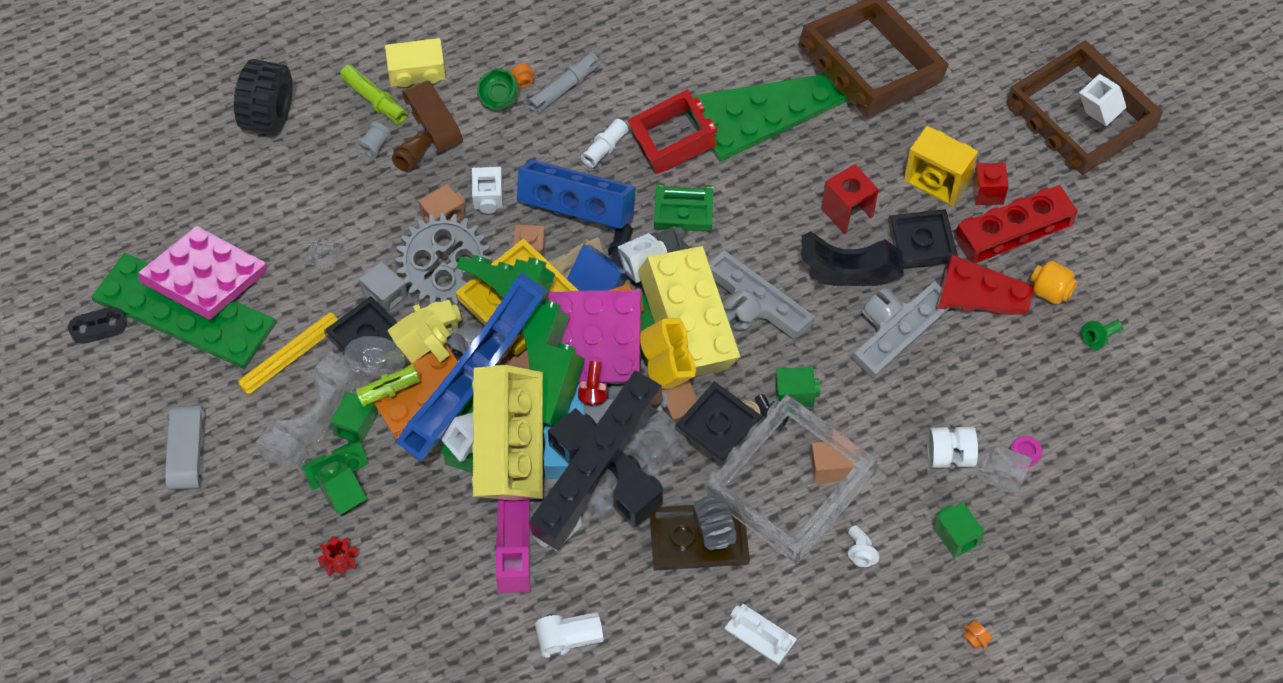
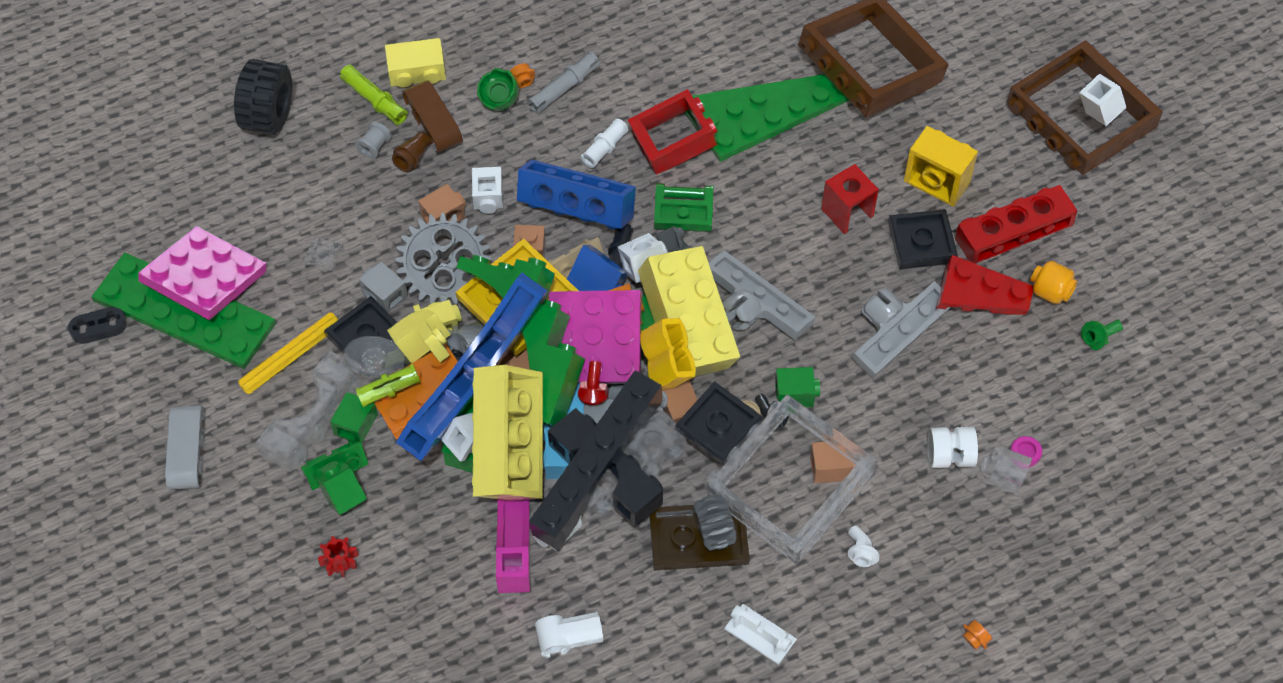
(852, 267): black arch -> none
(958, 529): green brick -> none
(990, 183): red brick -> none

